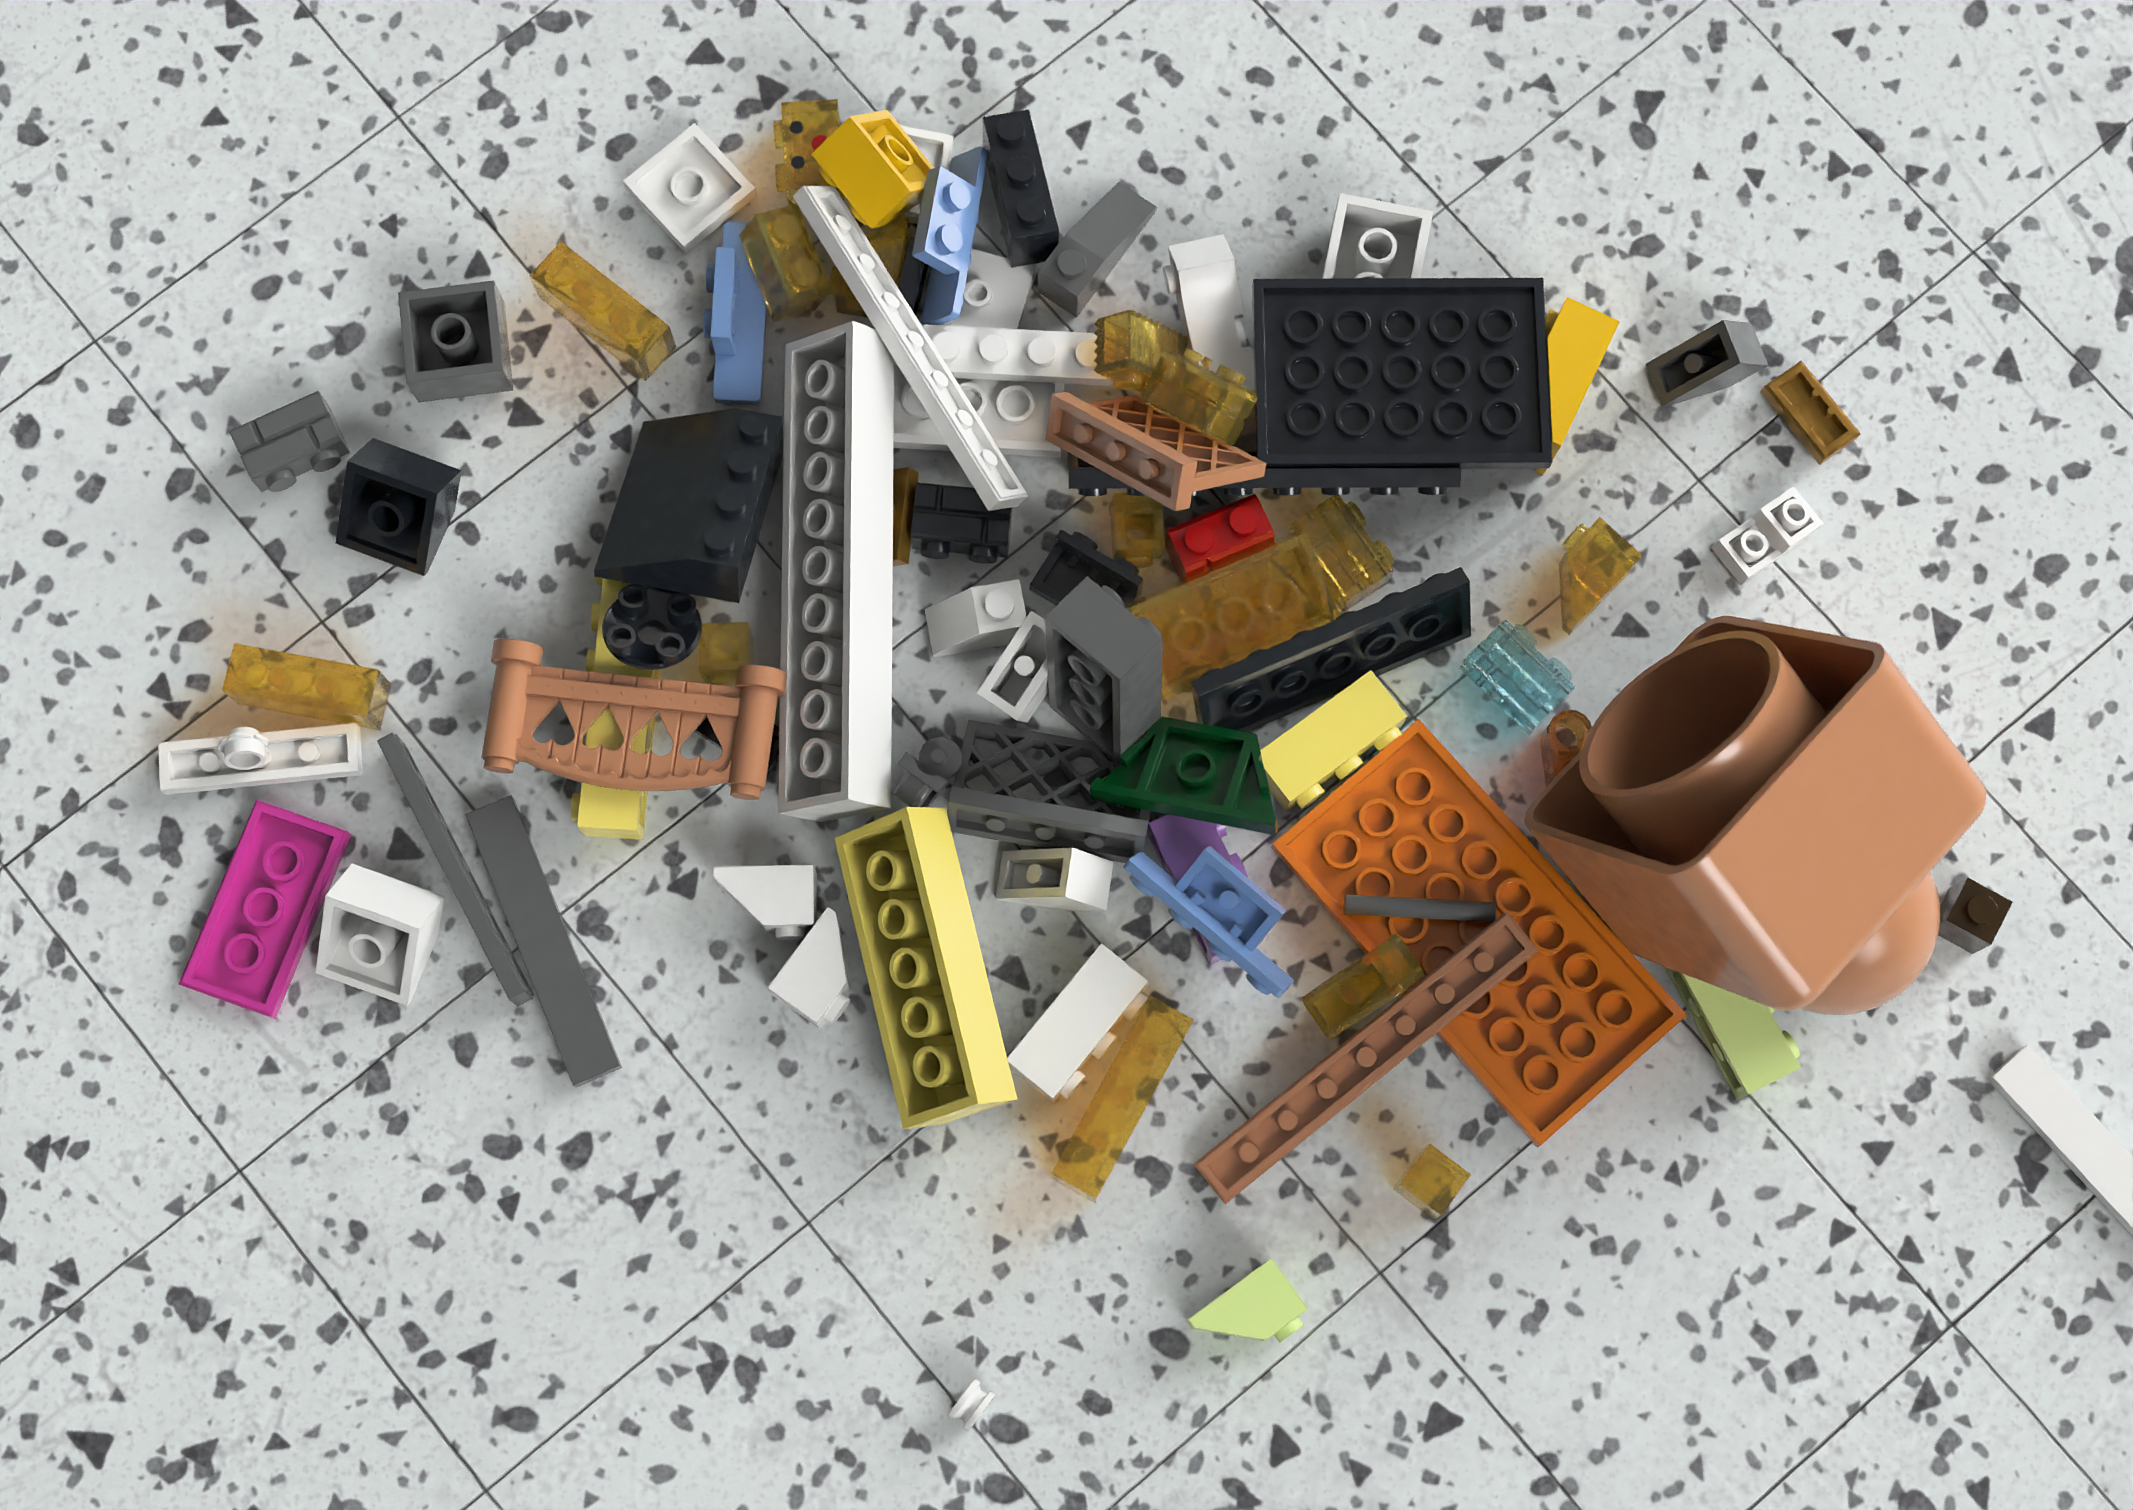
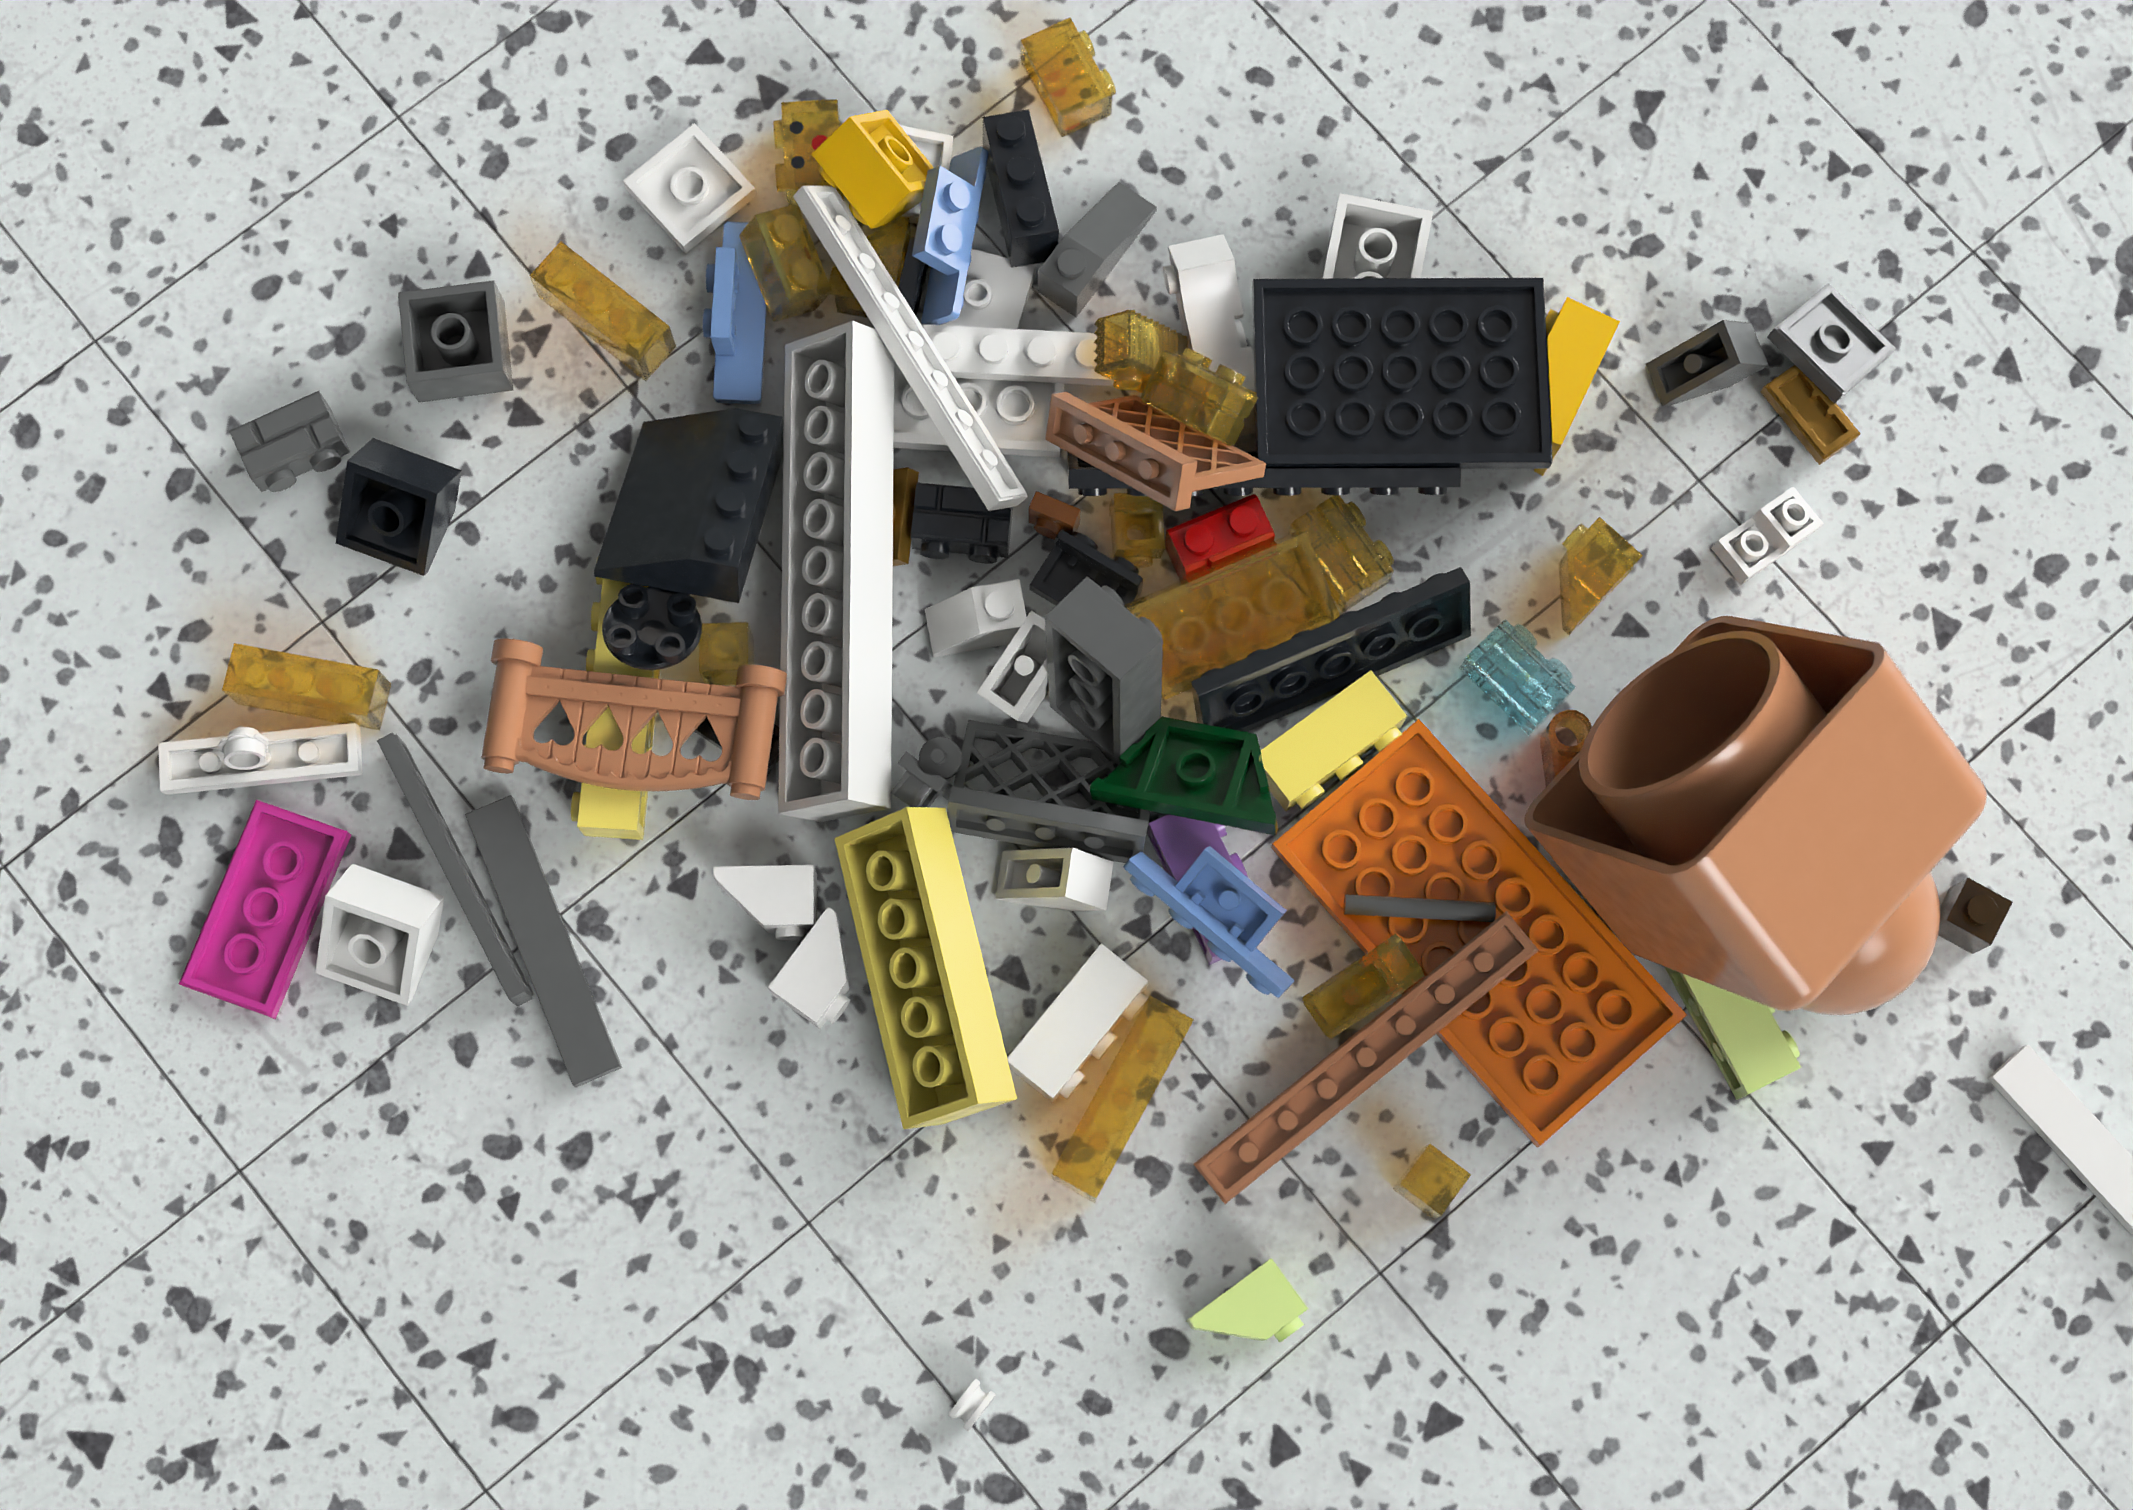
(1052, 515): none -> dark orange plate
(1067, 77): none -> clear yellow brick
(1831, 343): none -> tile

